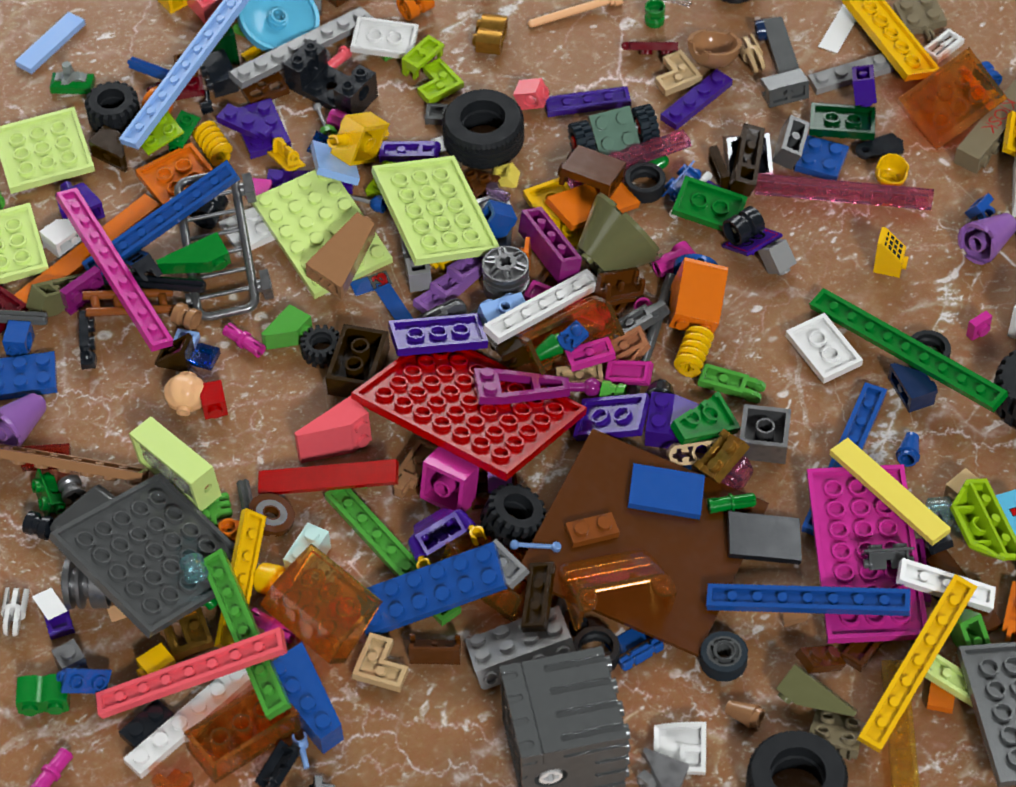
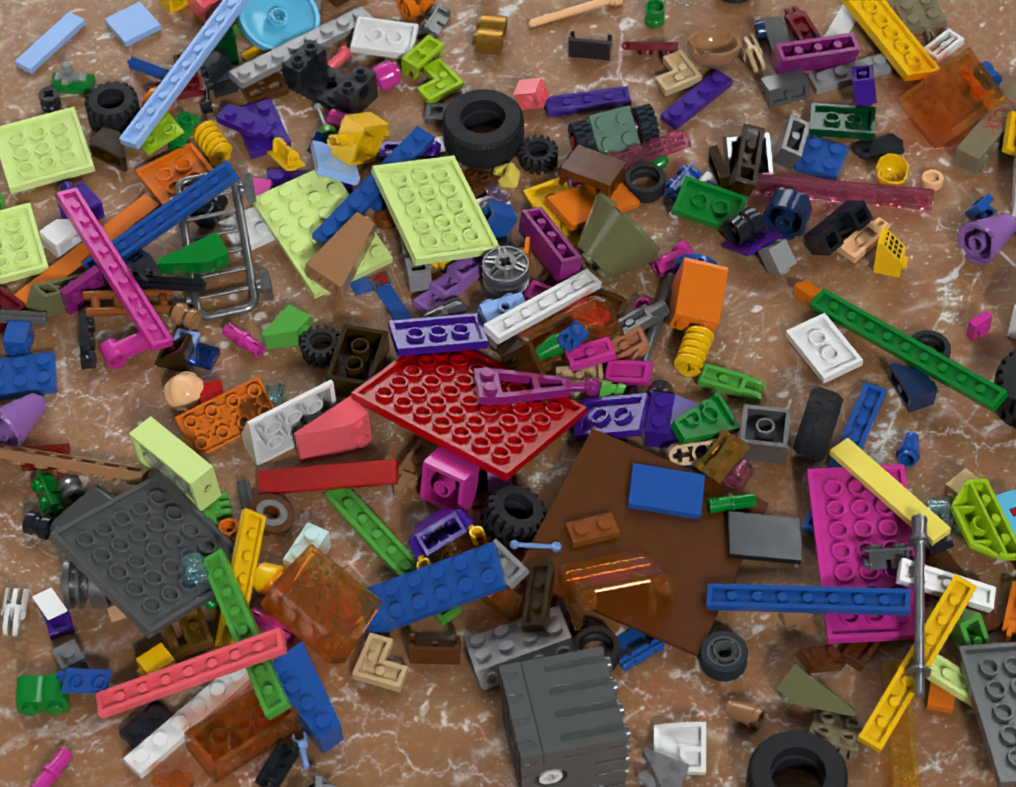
(49, 99): none -> black wheel
(119, 351): none -> dark pink piece
(132, 24): none -> light blue tile
(223, 416): none -> orange tile
(275, 429): none -> white slope
(277, 394): none -> clear light blue tile
(368, 192): none -> blue plate
(384, 220): none -> clear orange plate
(387, 75): none -> dark pink head
(437, 16): none -> hinge
(538, 145): none -> black tyre
(589, 48): none -> black hinge
(620, 286): reddish brown hinge -> none
(788, 212): none -> dark blue brick
(800, 24): none -> dark red hinge
(805, 291): none -> orange slope
(815, 53): none -> magenta brick
(818, 423): none -> black tyre
(826, 236): none -> black arch
(862, 241): none -> light nougat hinge
(919, 540): none -> flat silver bar
(932, 179): none -> light nougat tile

